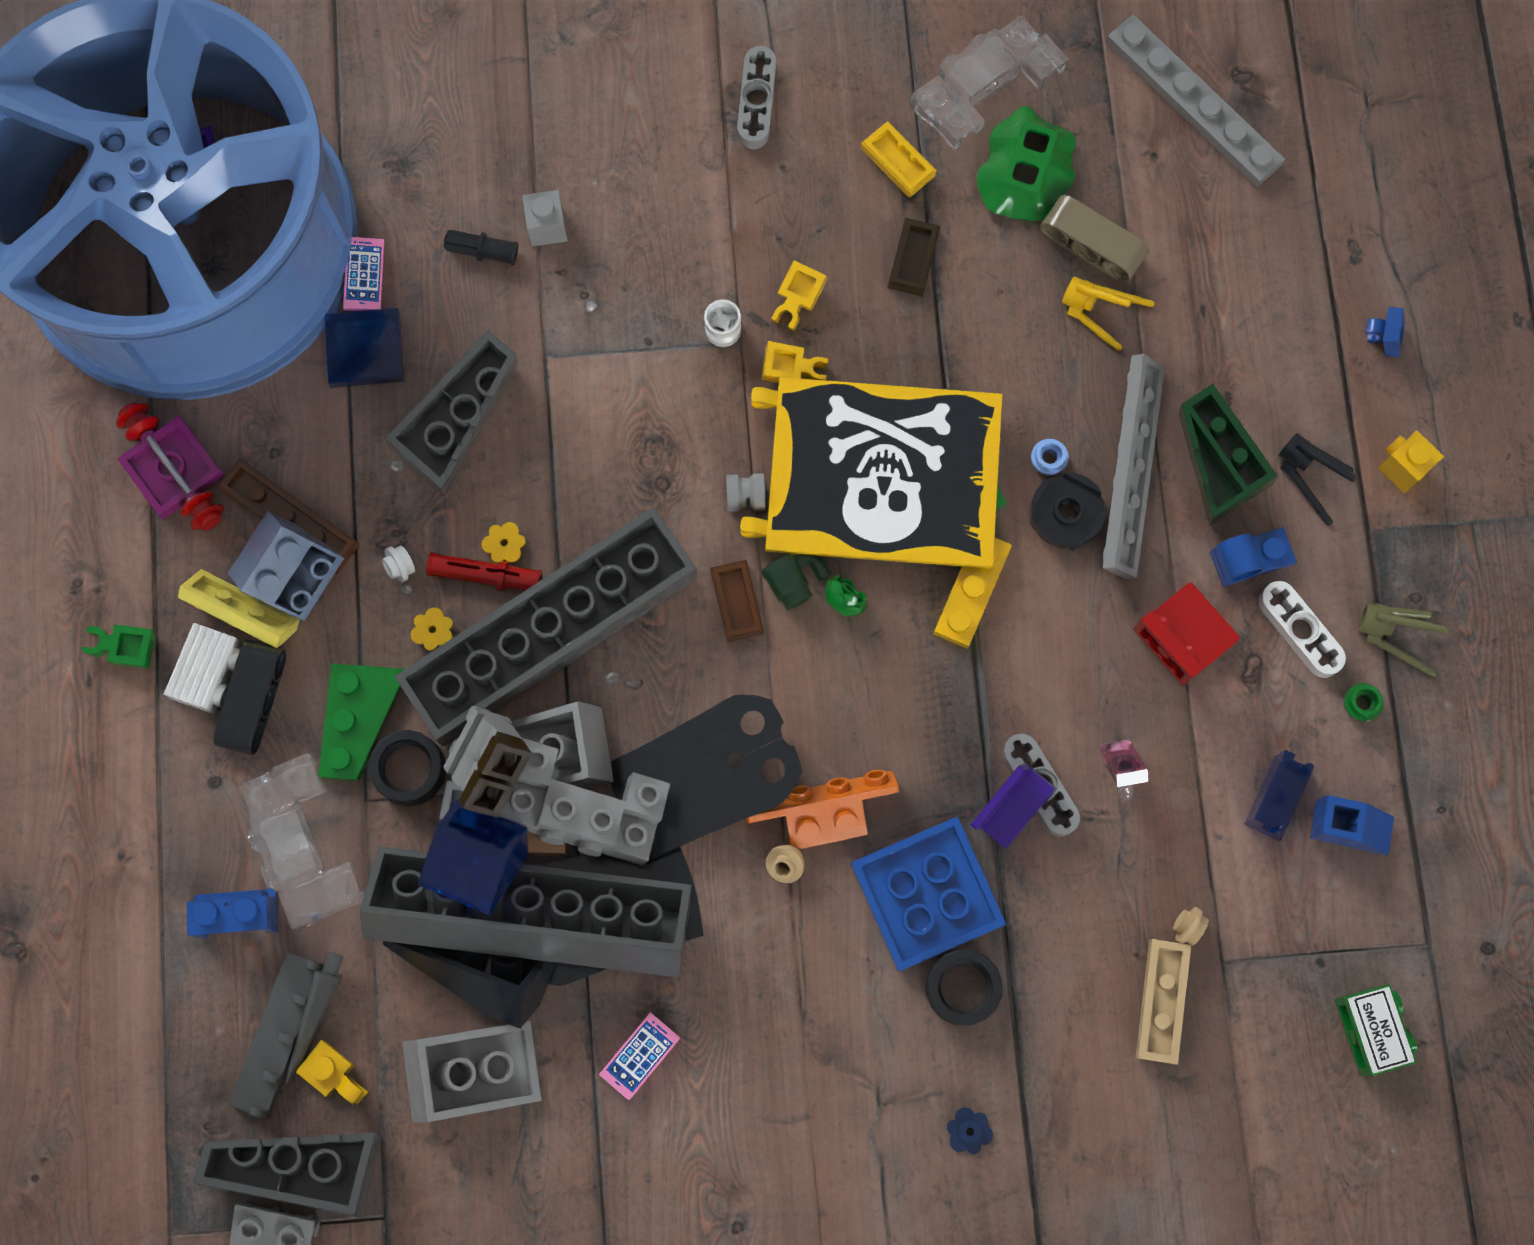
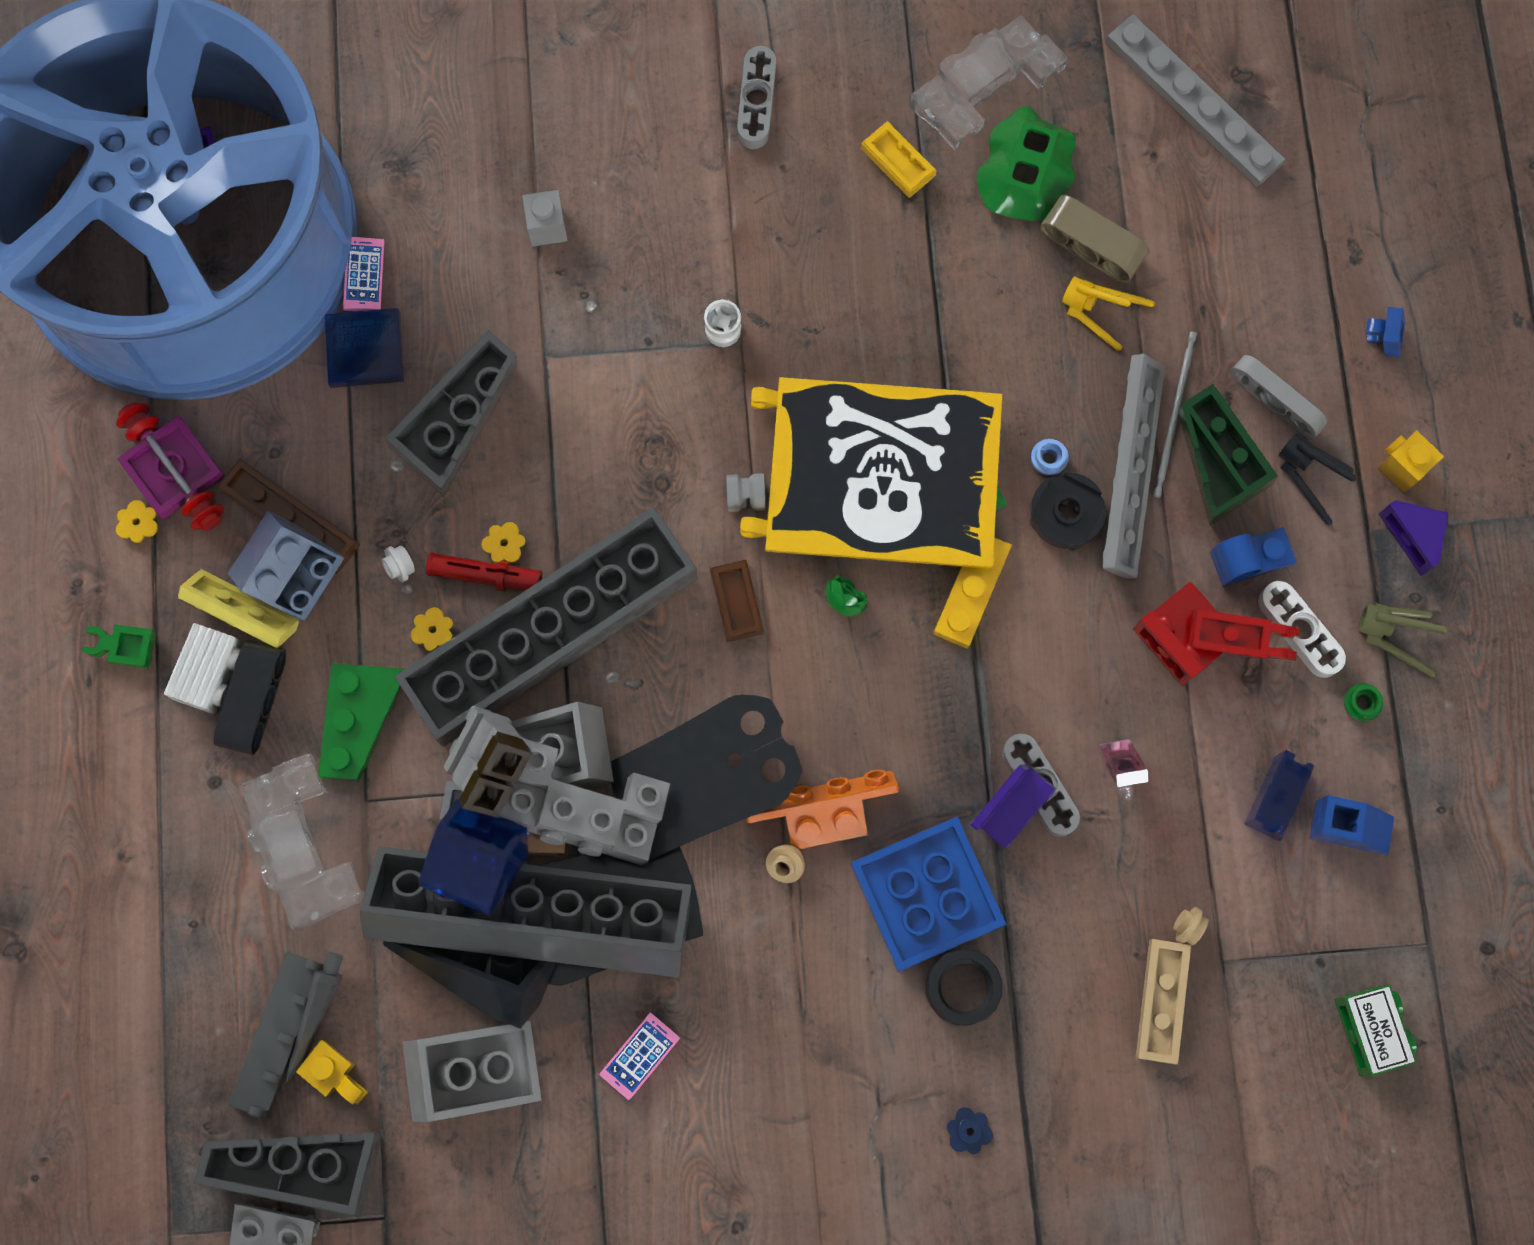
(128, 518): none -> yellow plant
(232, 912): blue window -> none
(383, 751): black tyre -> none
(481, 246): black axle -> none
(788, 362): yellow plate -> none
(789, 581): clear green piece -> none
(800, 289): yellow plate -> none
(913, 257): dark brown tile -> none
(1174, 416): none -> light grey piece
(1239, 635): none -> red hinge
(1279, 397): none -> light grey beam
(1417, 531): none -> dark purple slope

